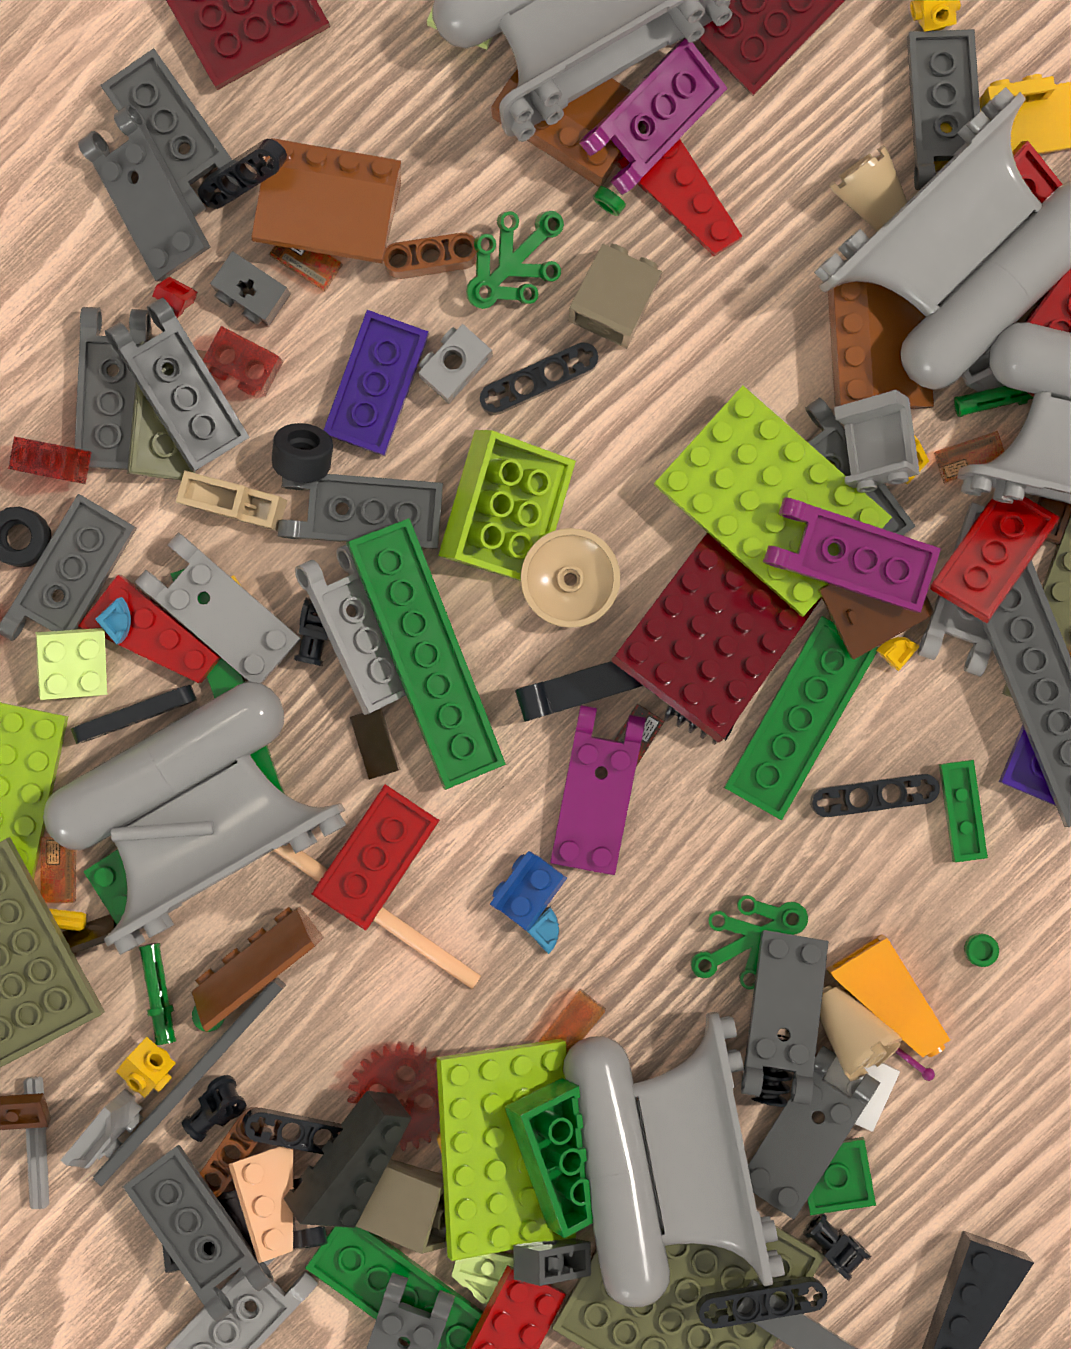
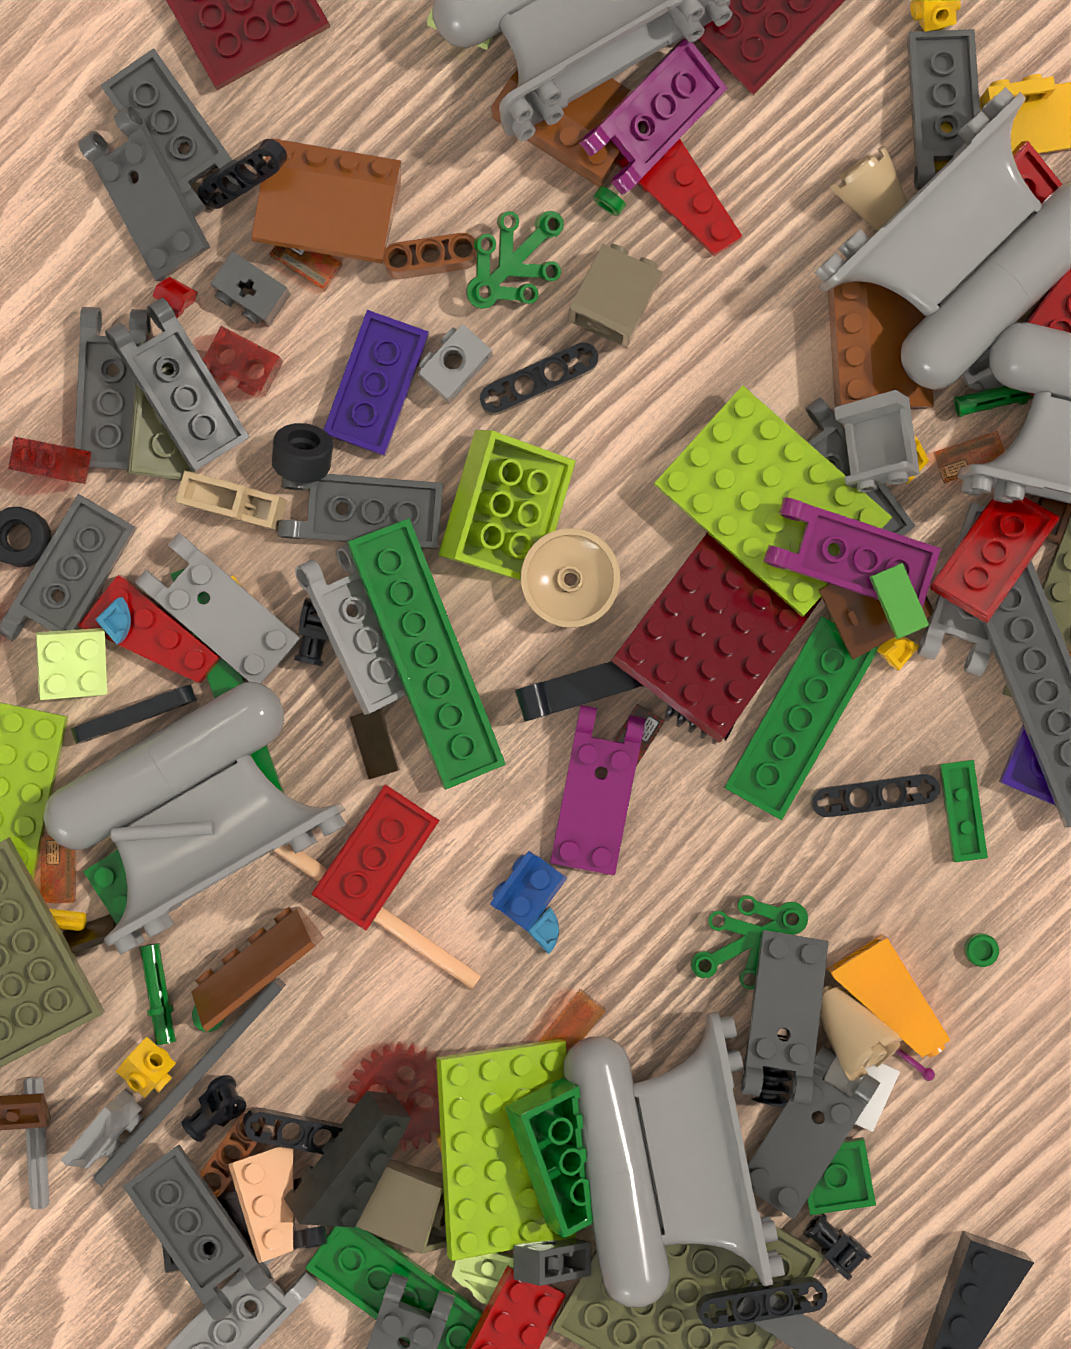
(899, 601): none -> bright green tile

